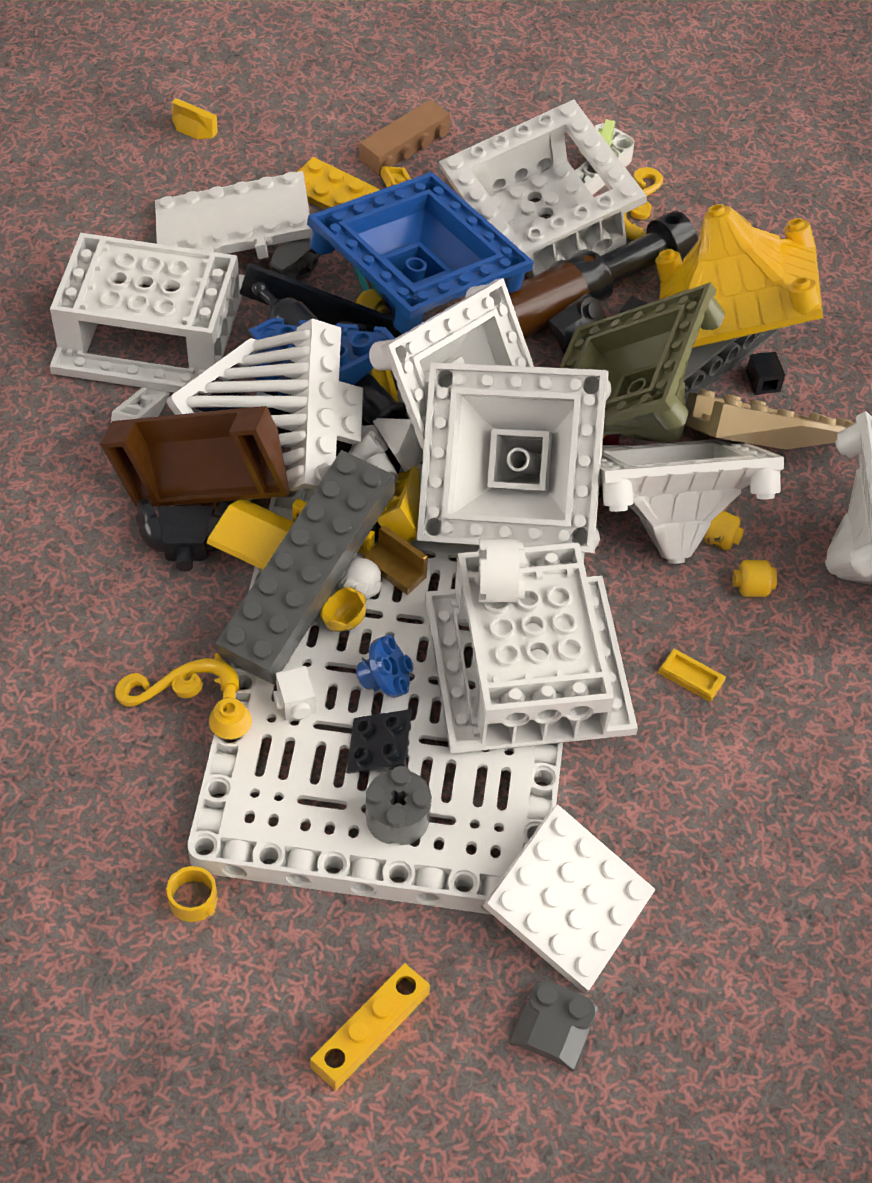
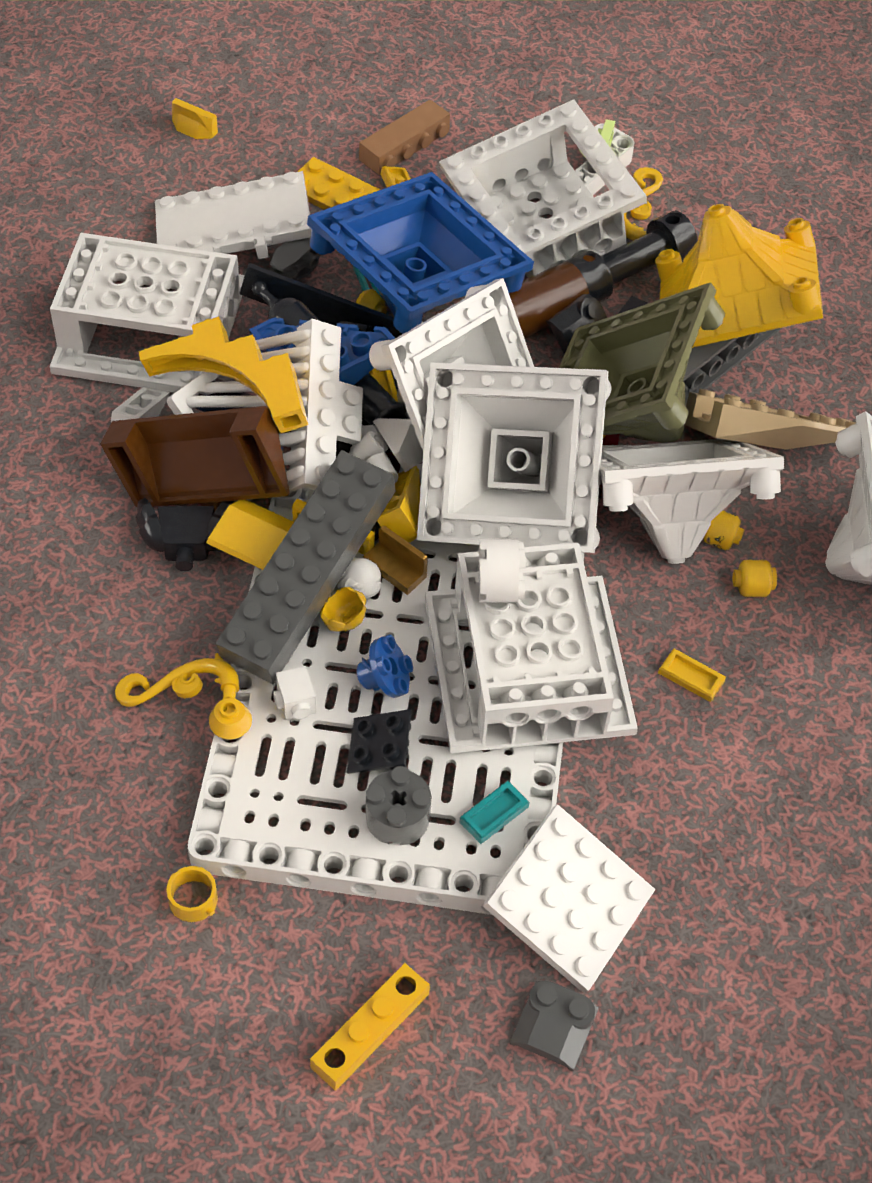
(239, 359): none -> yellow arch
(494, 812): none -> teal tile
(765, 373): black brick -> none

